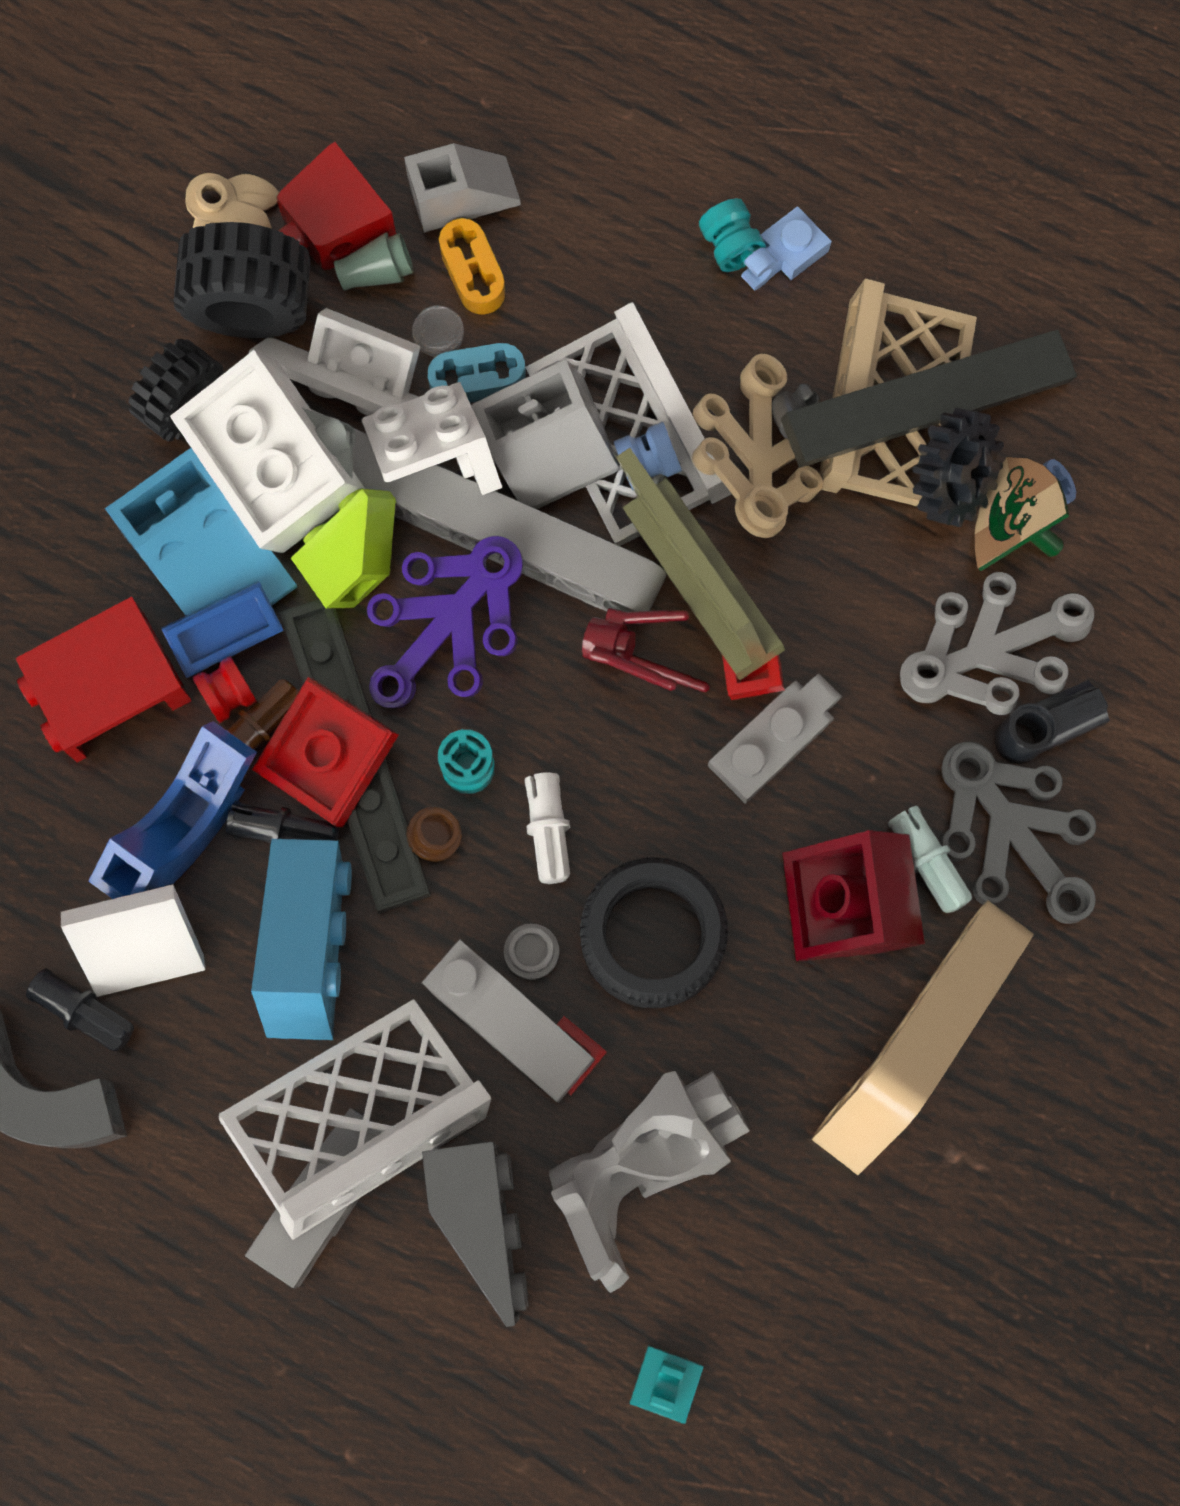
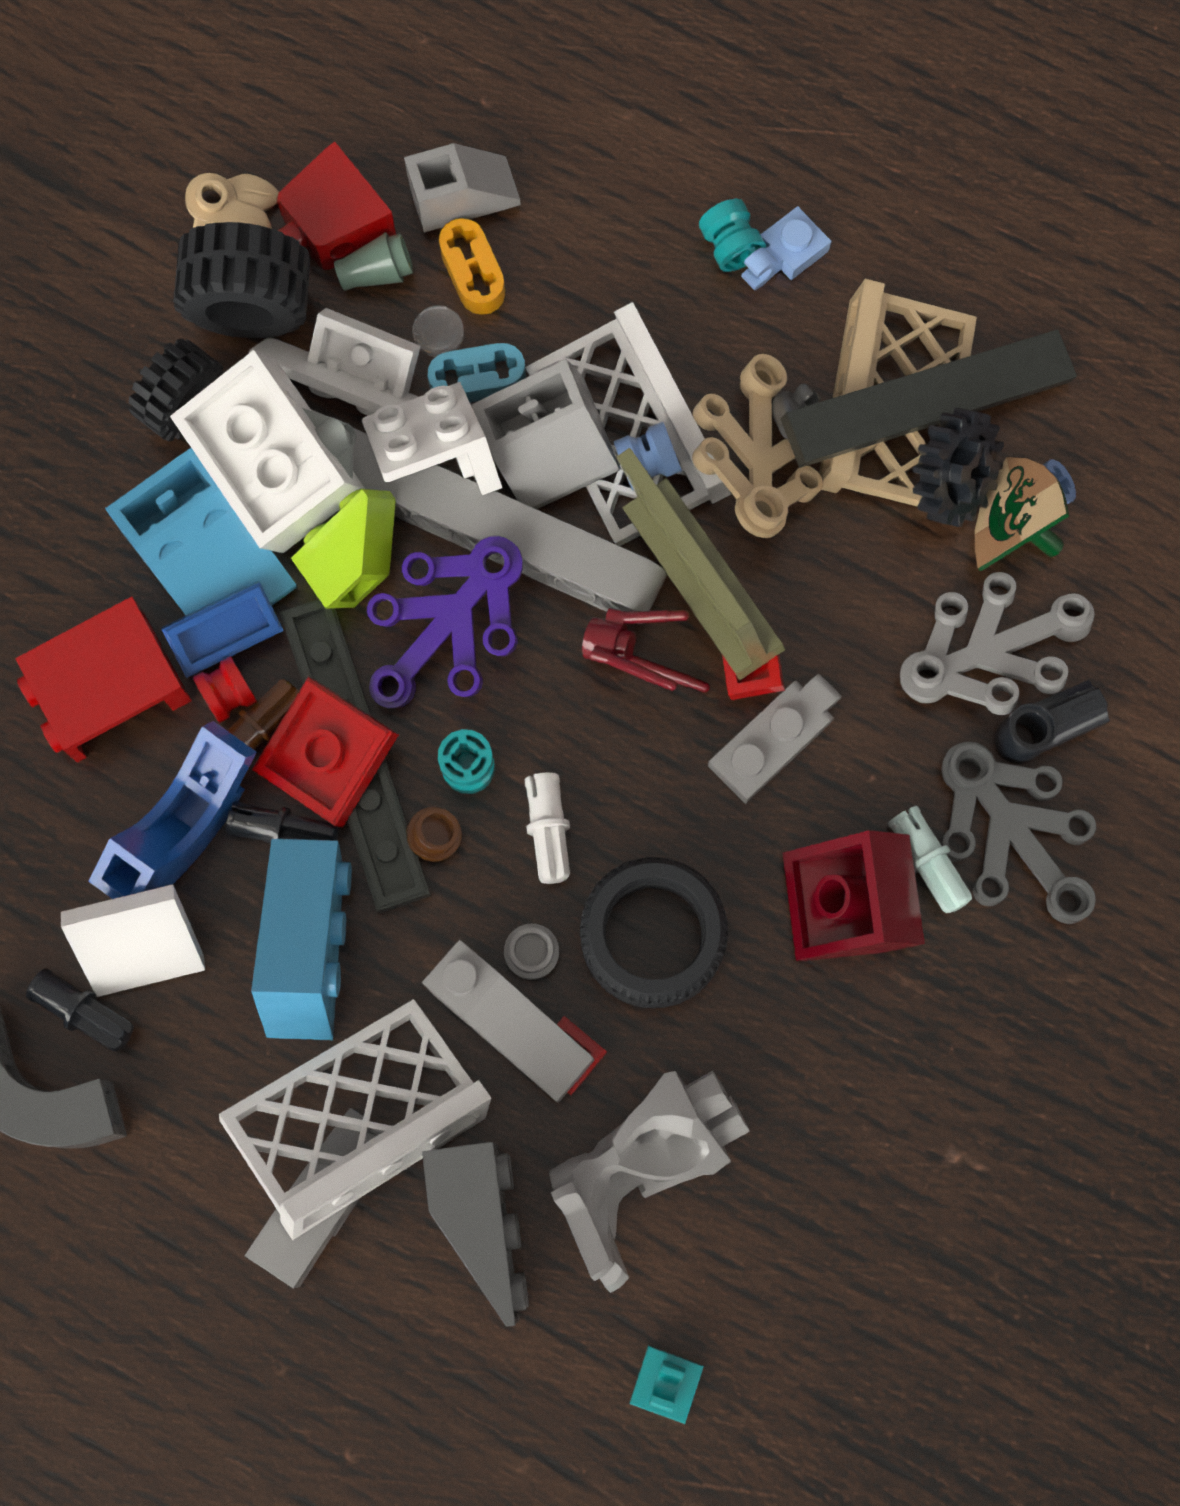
(924, 1041): tan beam -> none

